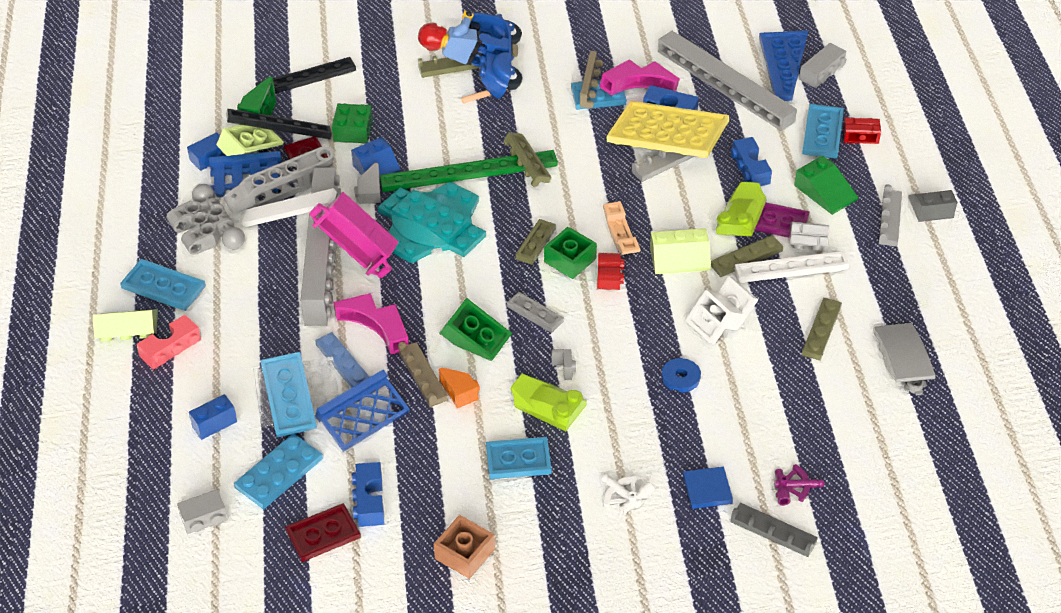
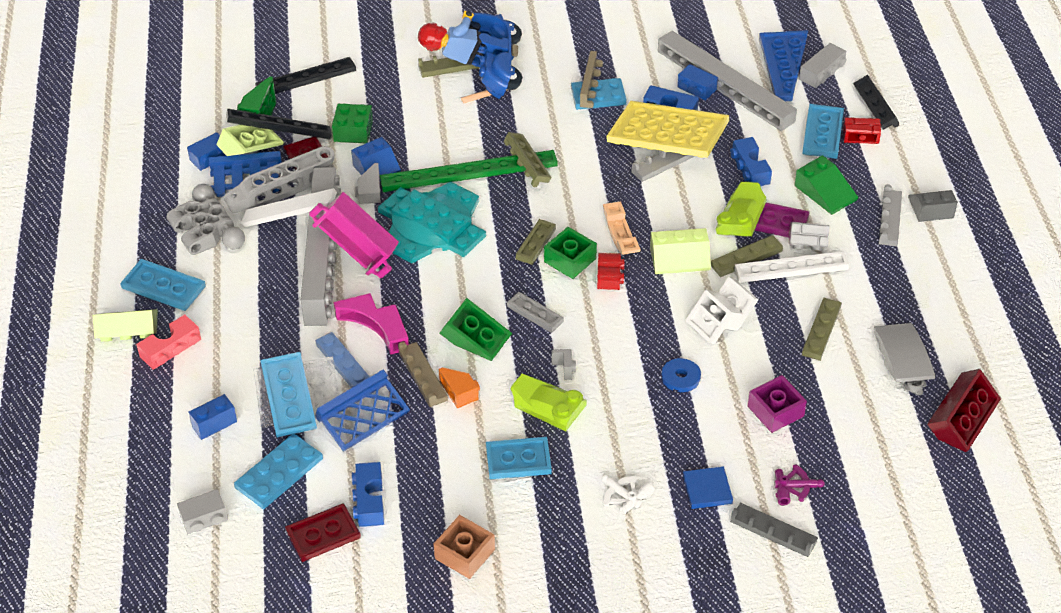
(630, 75): dark pink arch -> none
(697, 82): none -> blue brick
(776, 403): none -> magenta brick
(876, 102): none -> black hinge
(964, 410): none -> dark red slope

